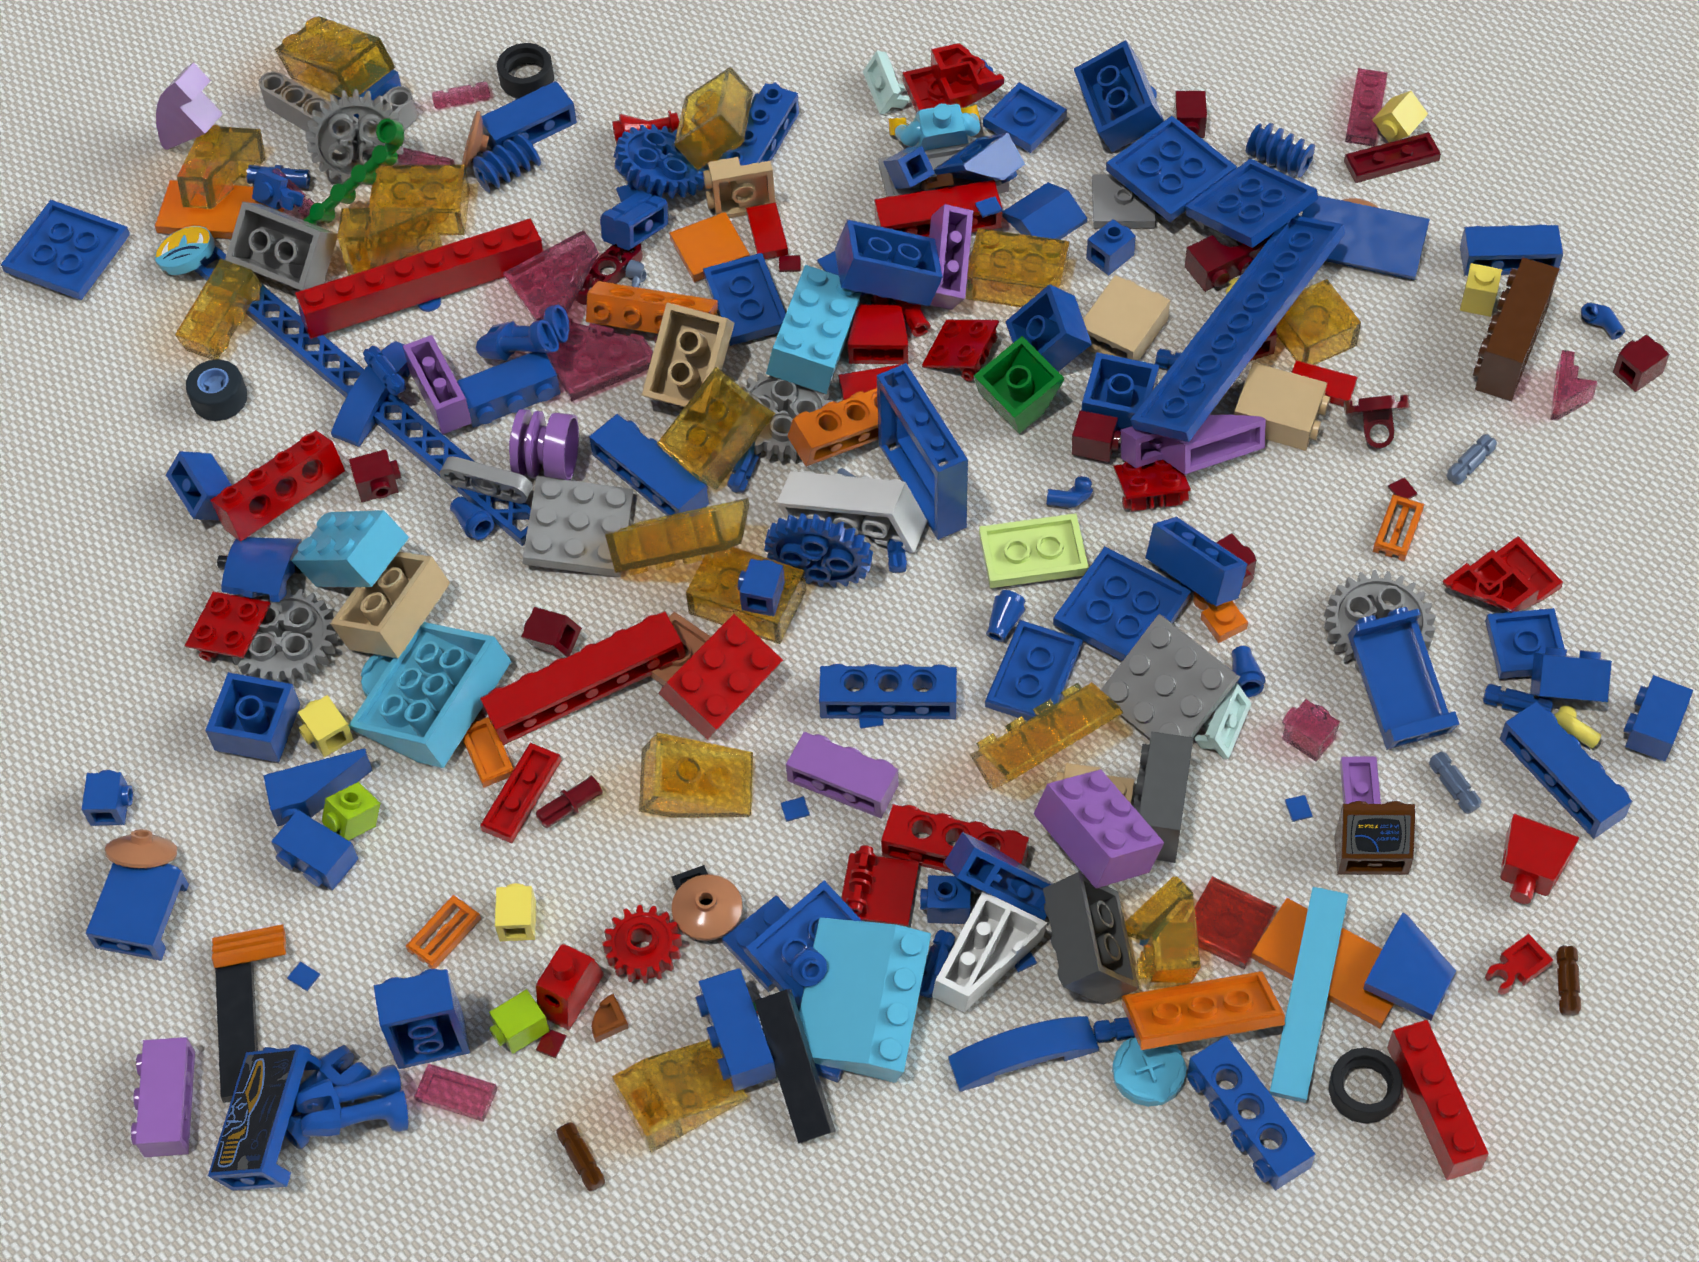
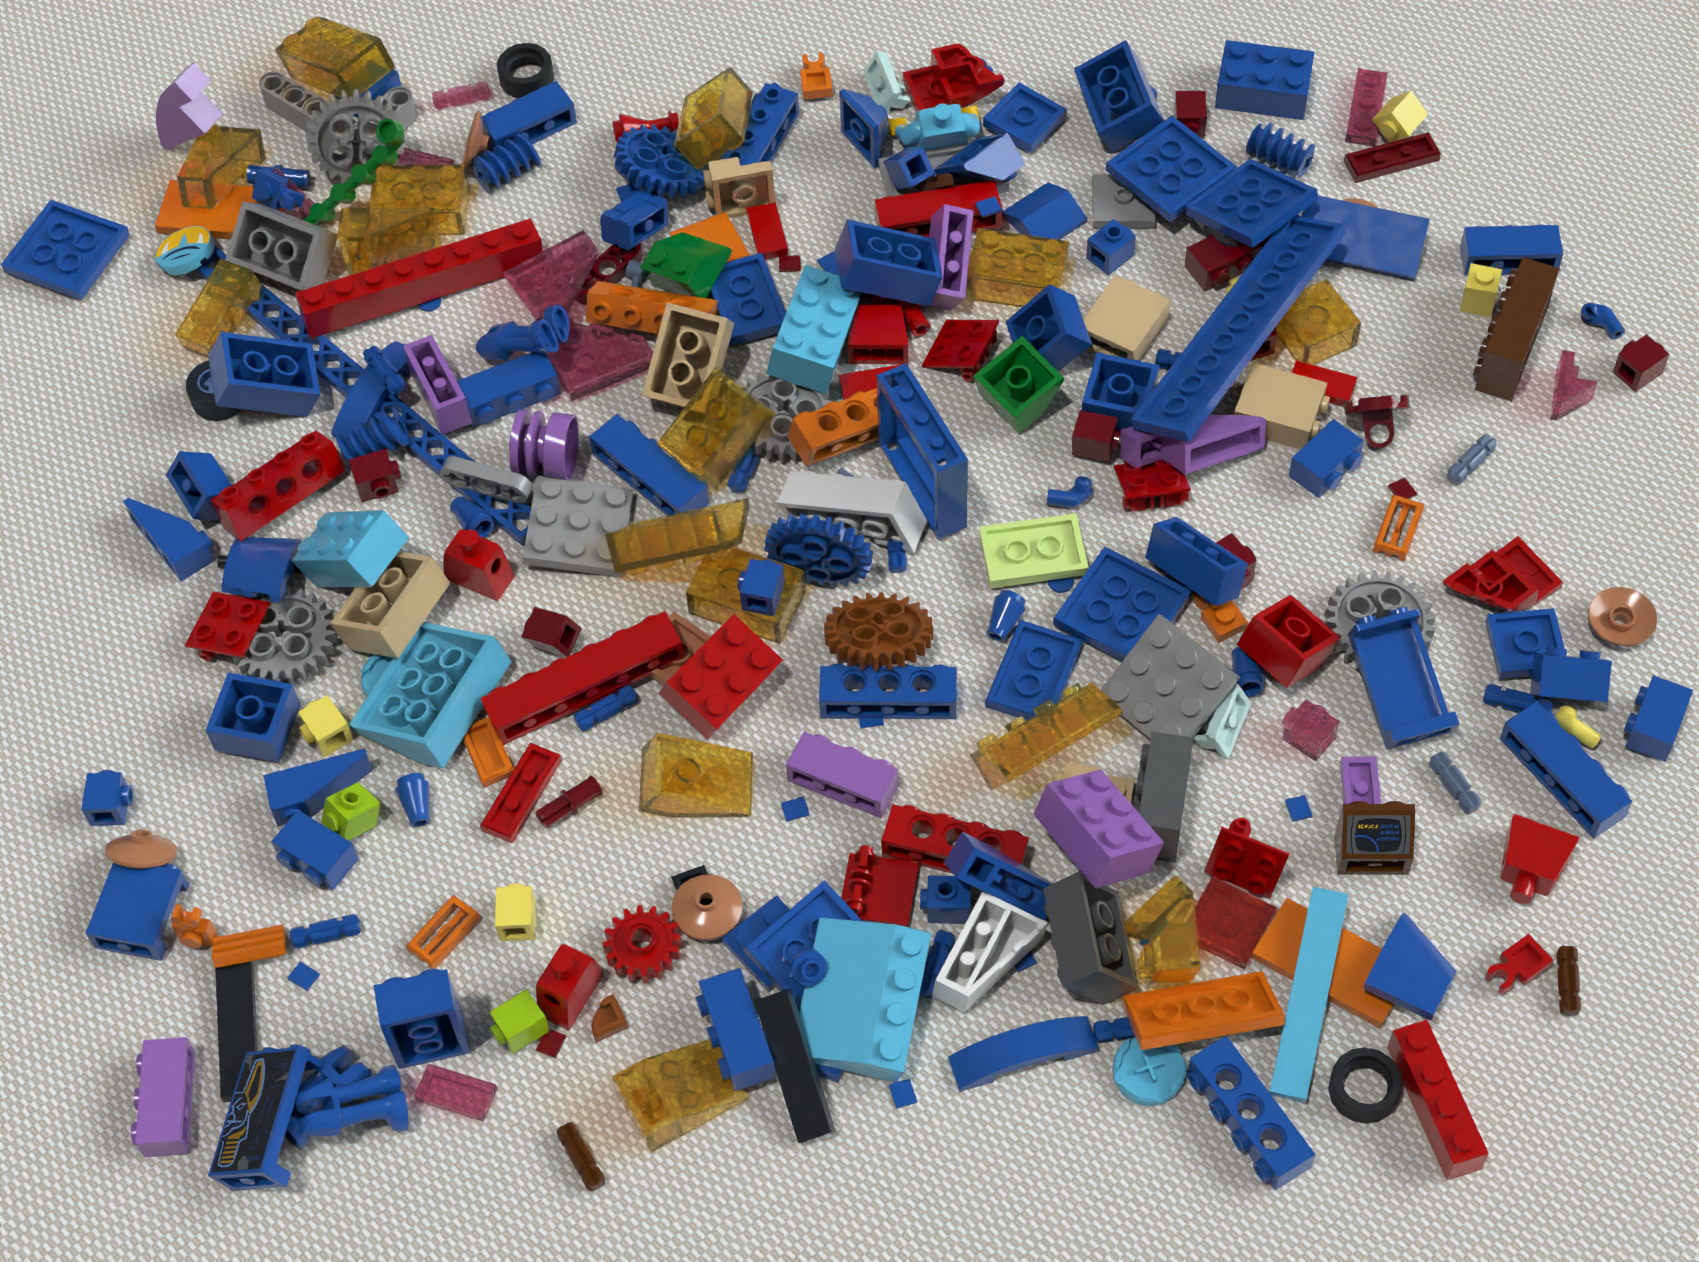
(173, 538): none -> blue slope
(191, 928): none -> orange plate
(264, 374): none -> blue brick
(325, 931): none -> blue axle
(378, 437): none -> blue piece
(414, 797): none -> blue cone
(477, 564): none -> red torso
(605, 708): none -> blue axle
(685, 264): none -> green slope
(815, 78): none -> orange plate
(863, 124): none -> blue slope
(878, 631): none -> dark orange gear
(902, 1093): none -> blue window
(1061, 585): none -> blue piece
(1245, 860): none -> red hinge
(1264, 79): none -> blue brick
(1288, 641): none -> red brick
(1326, 458): none -> blue brick
(1626, 606): none -> nougat dish

